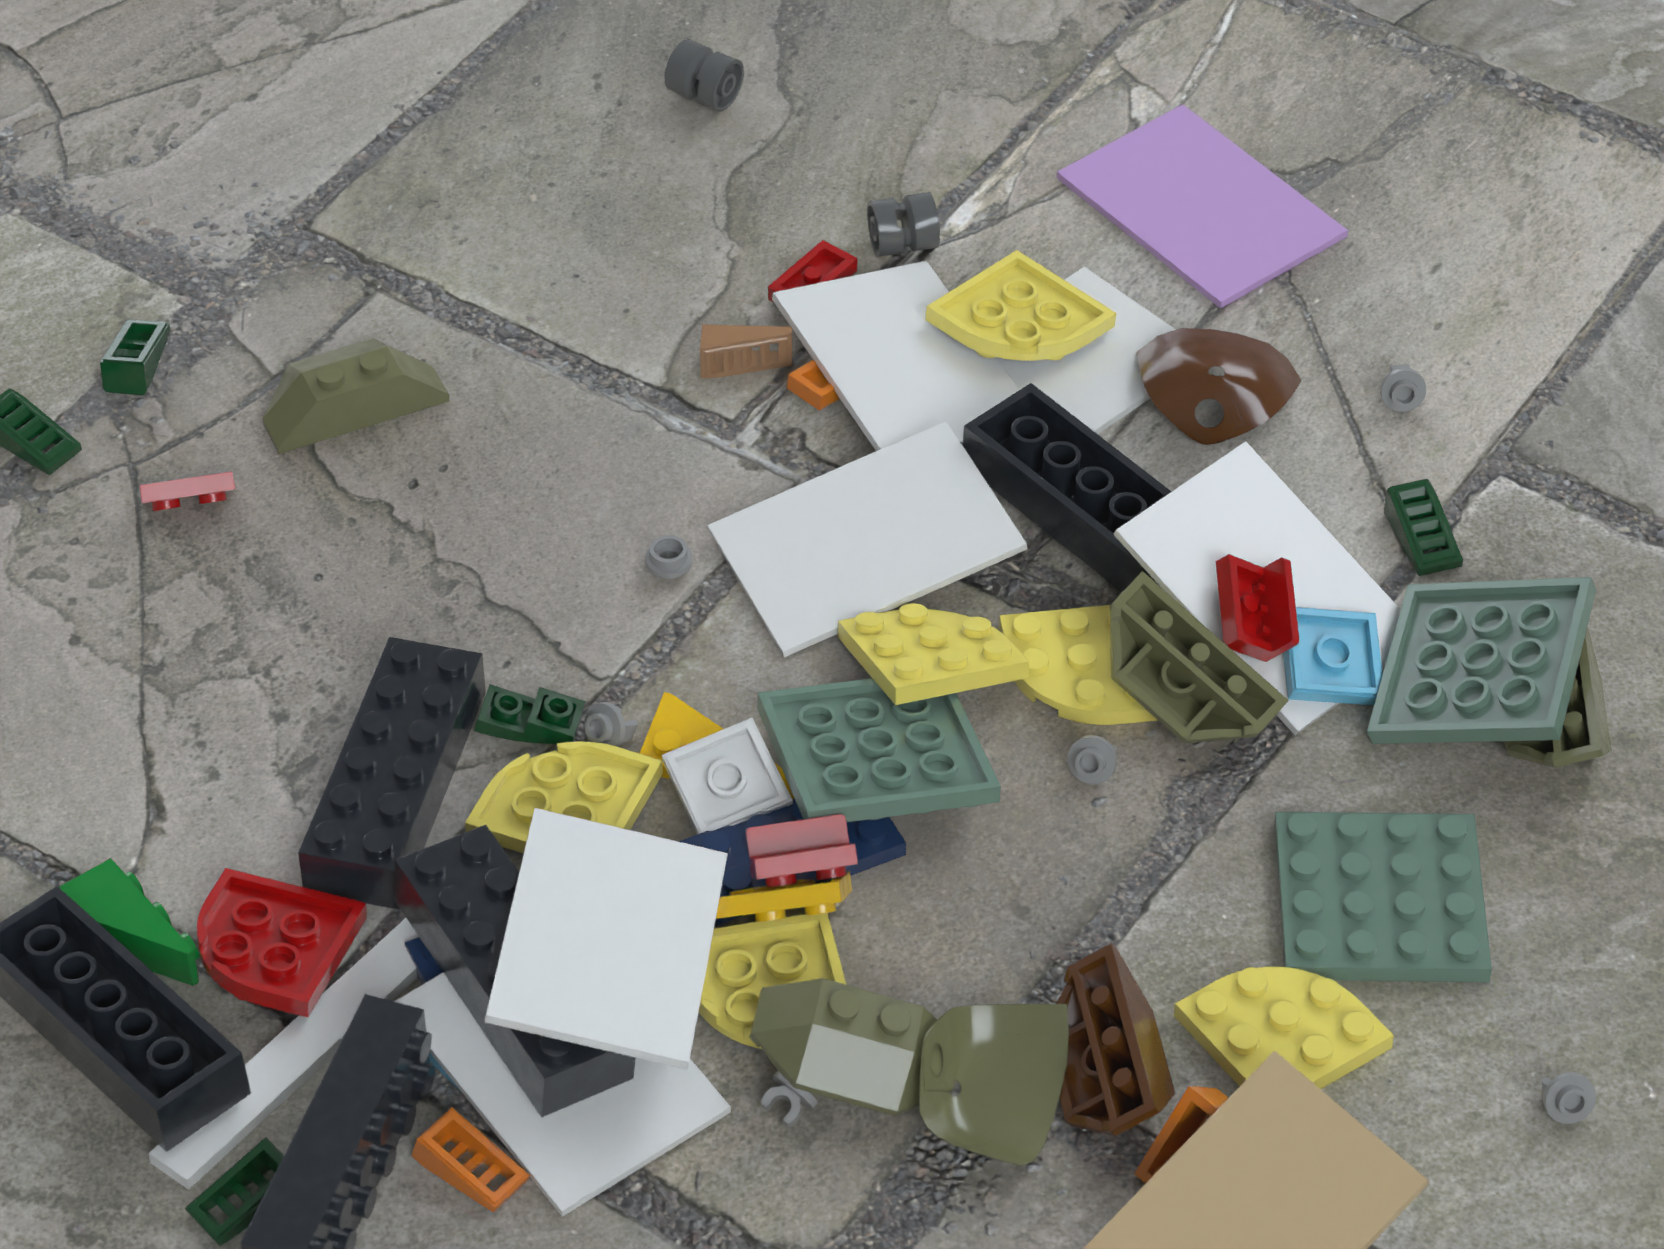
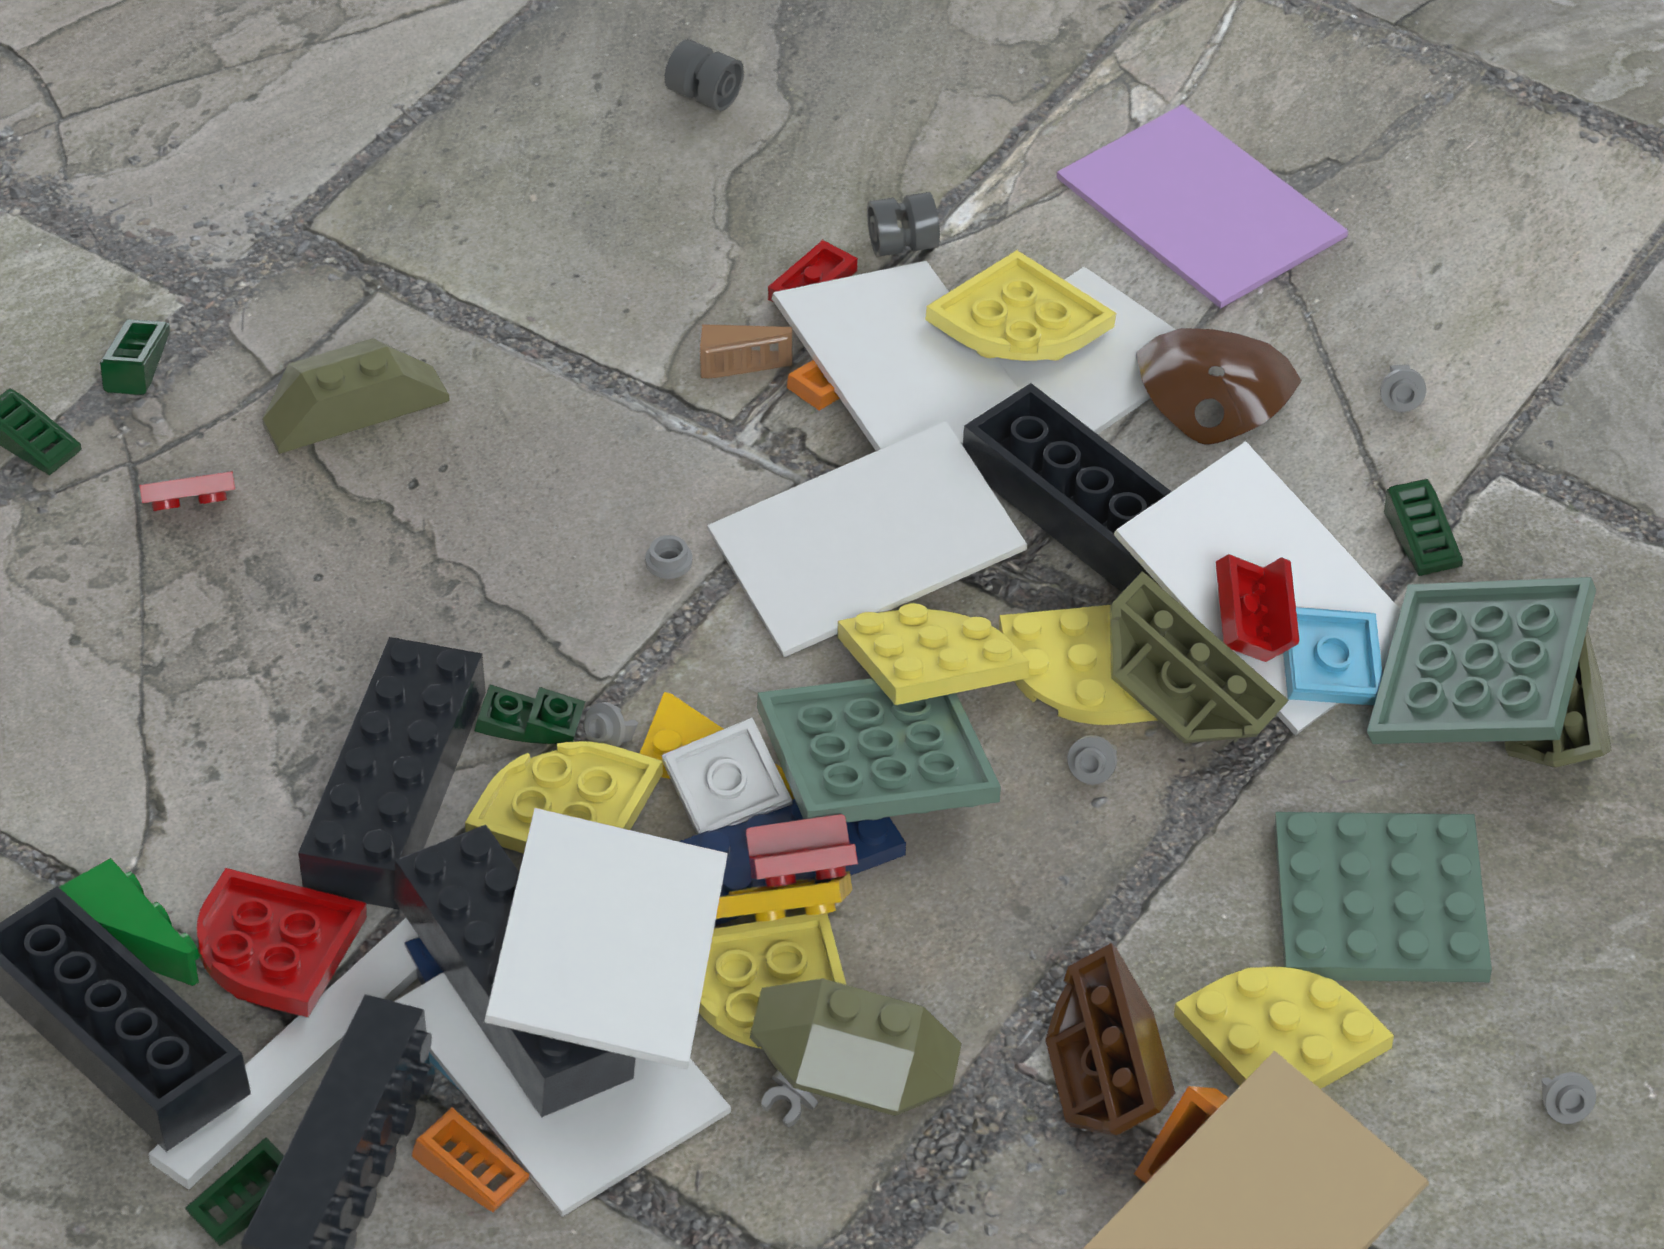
(1007, 1074): olive piece -> none

